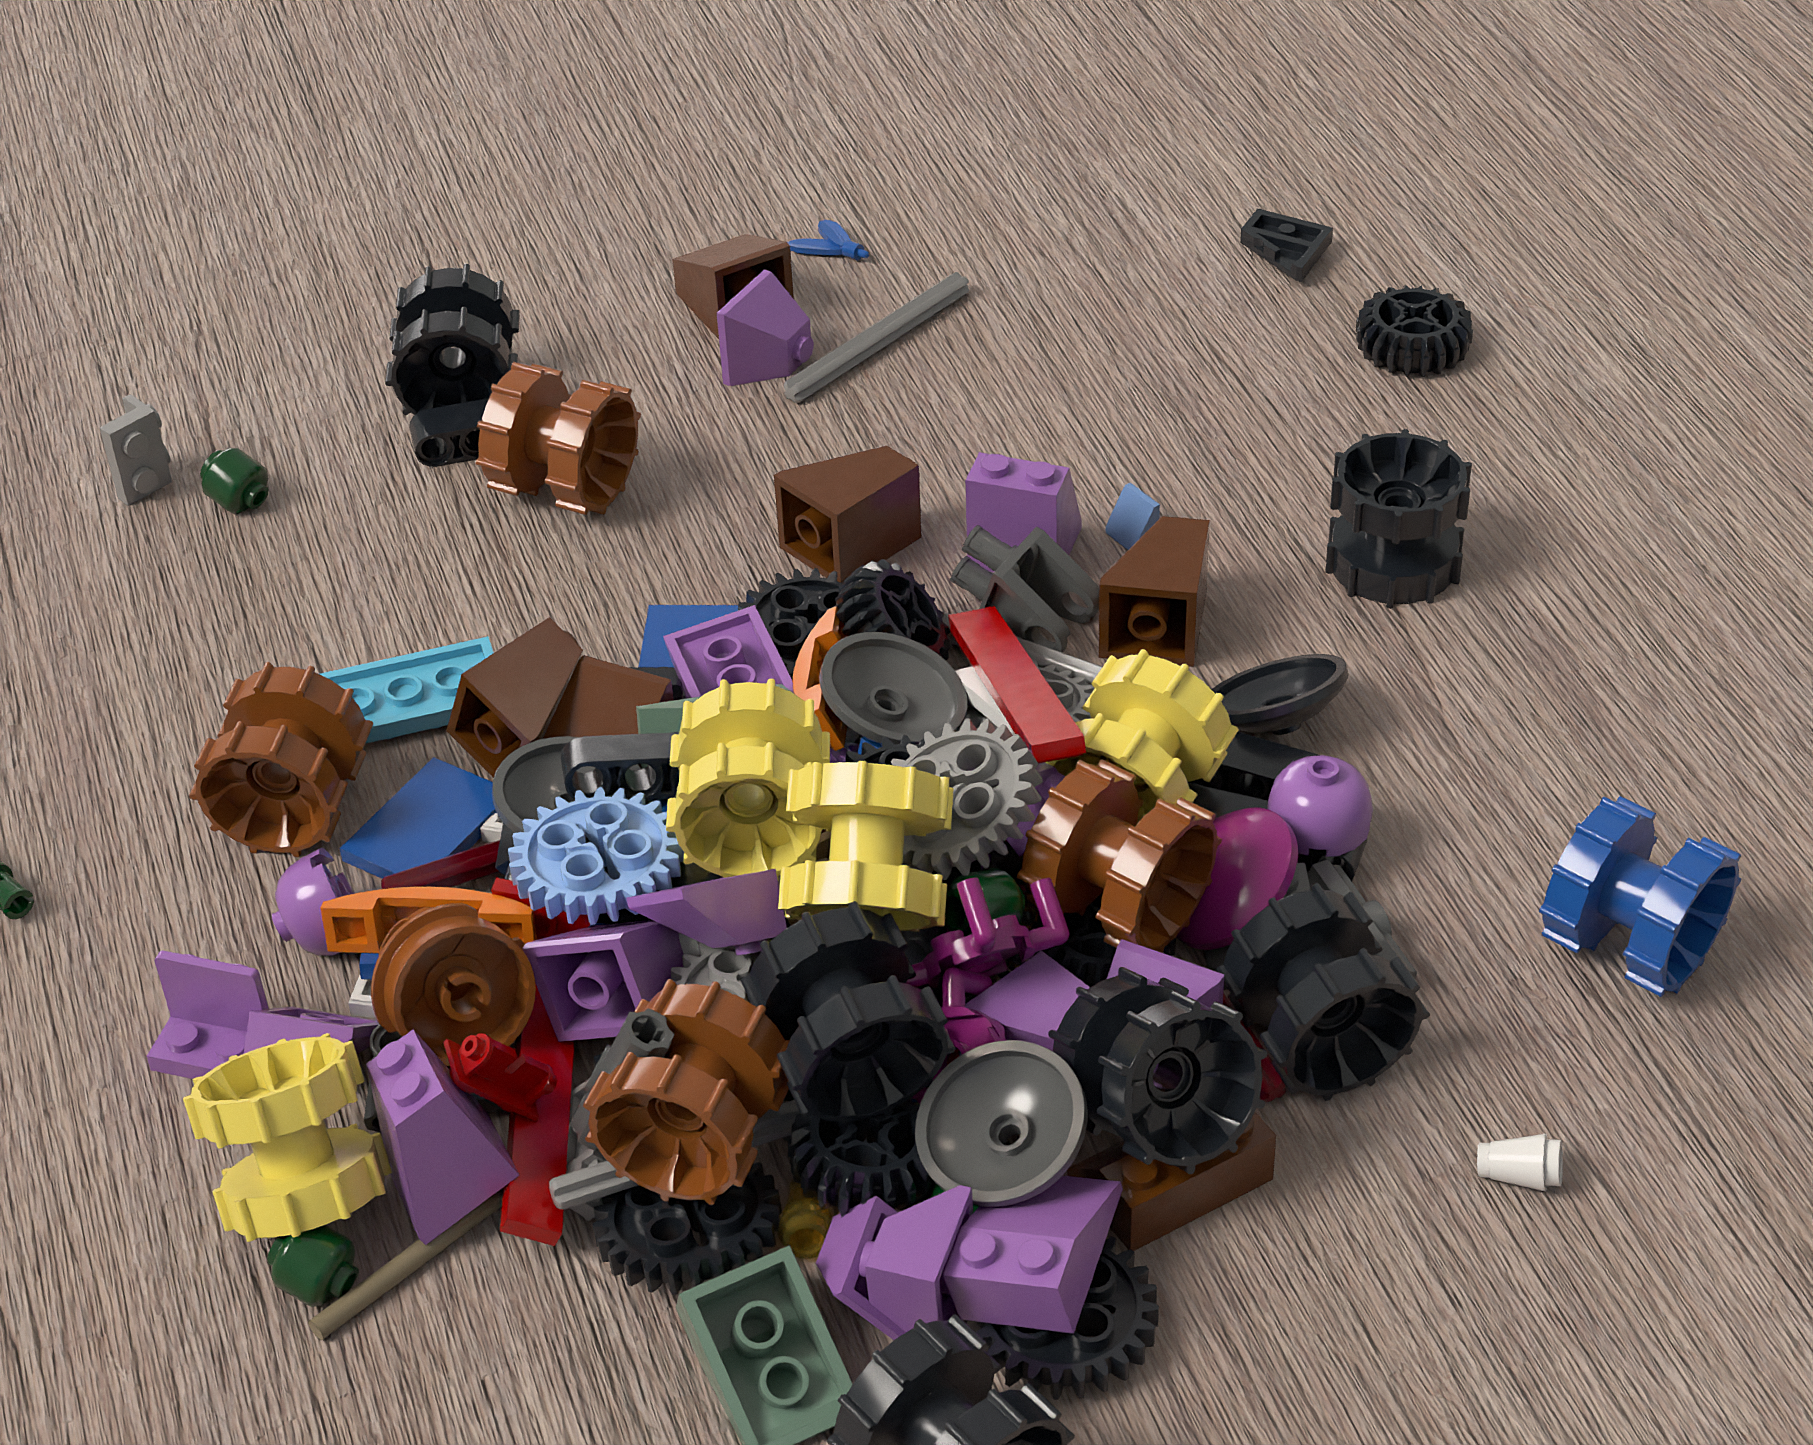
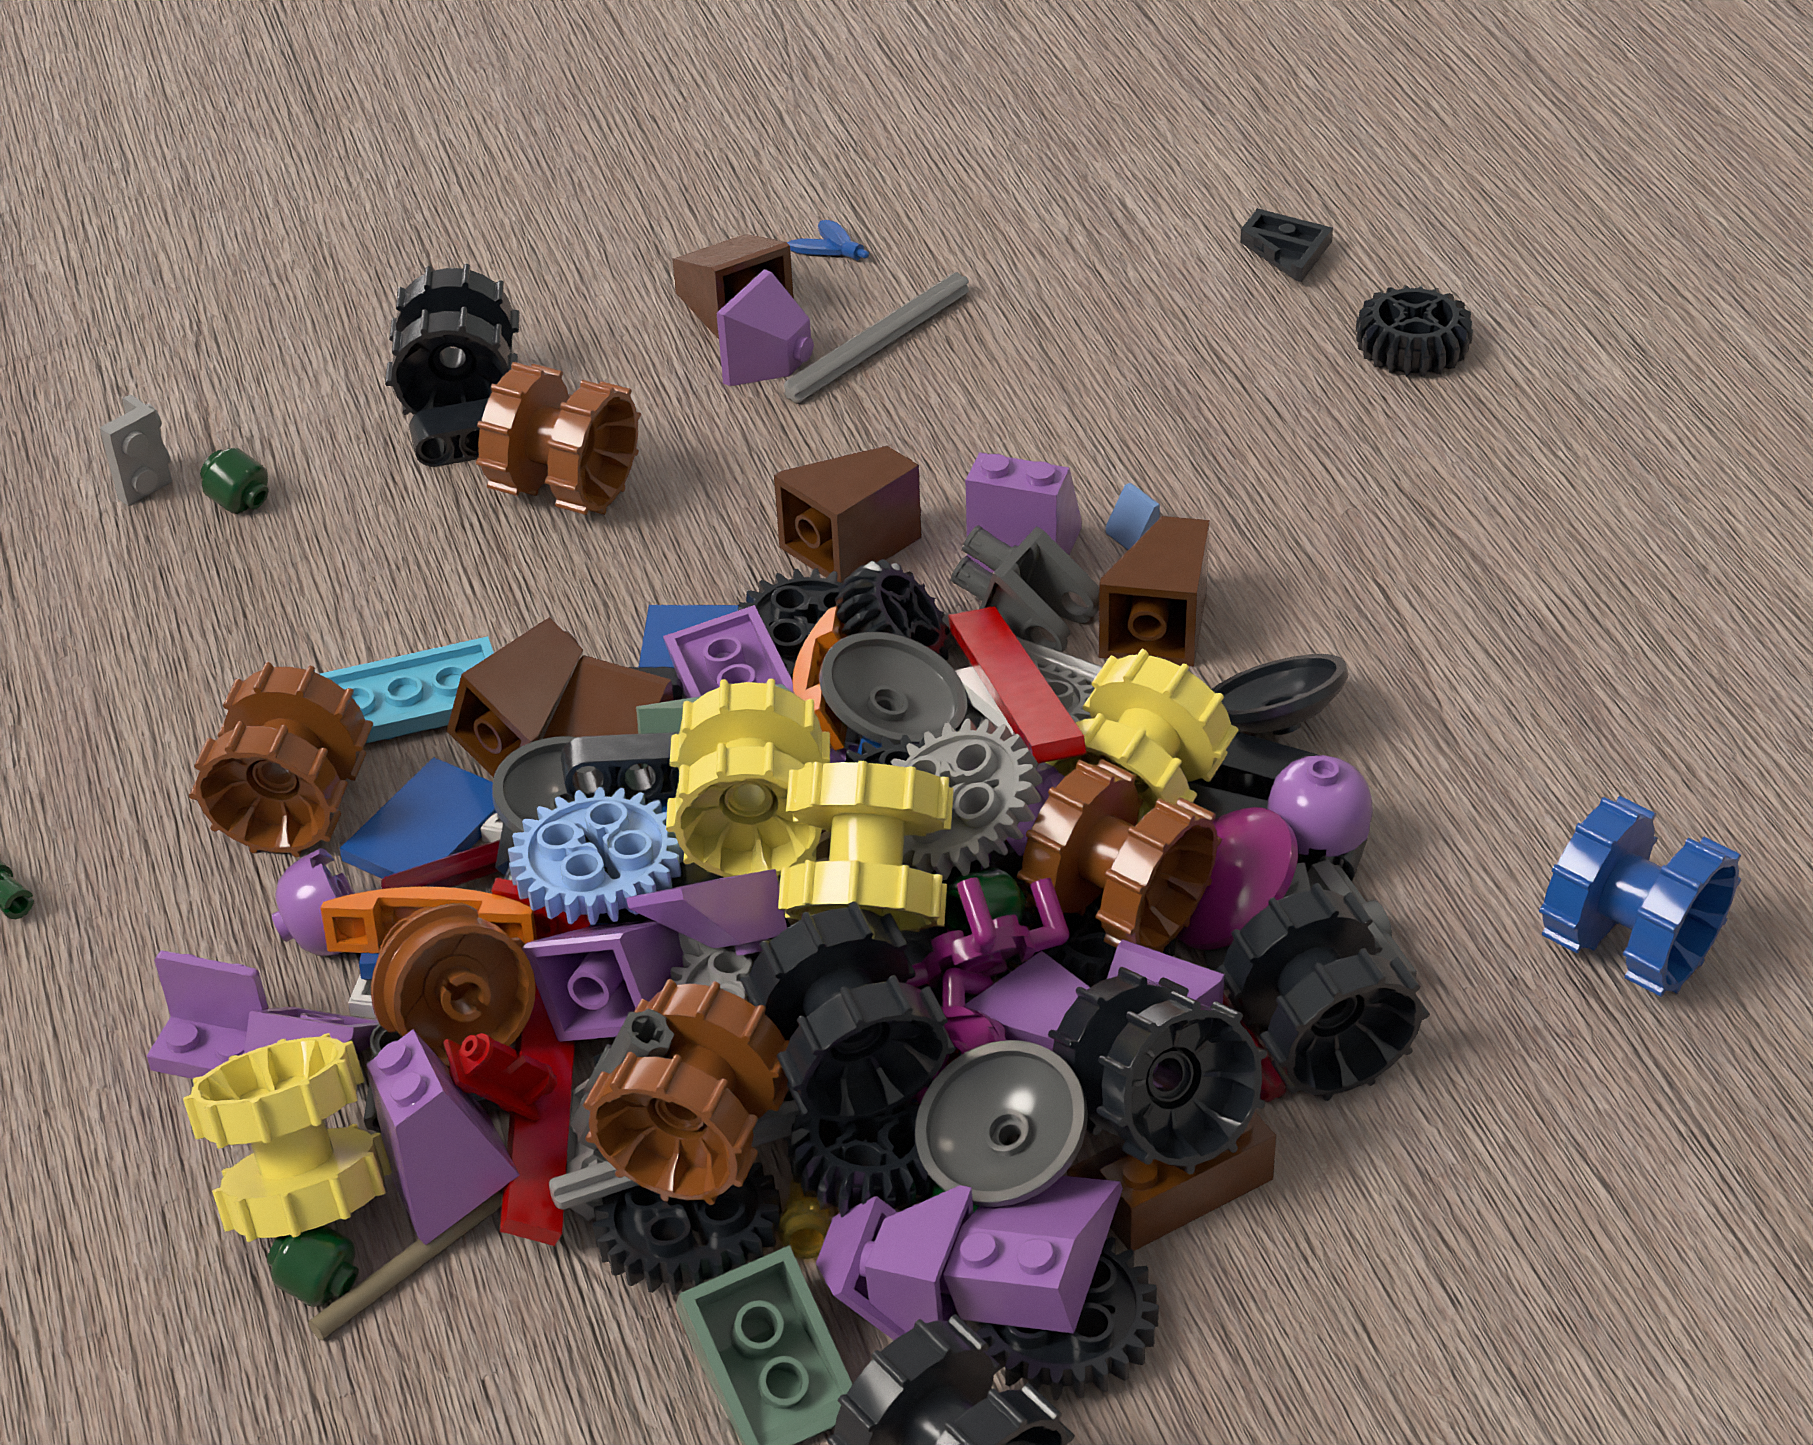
(1397, 518): black piece -> none
(1522, 1161): white cone -> none

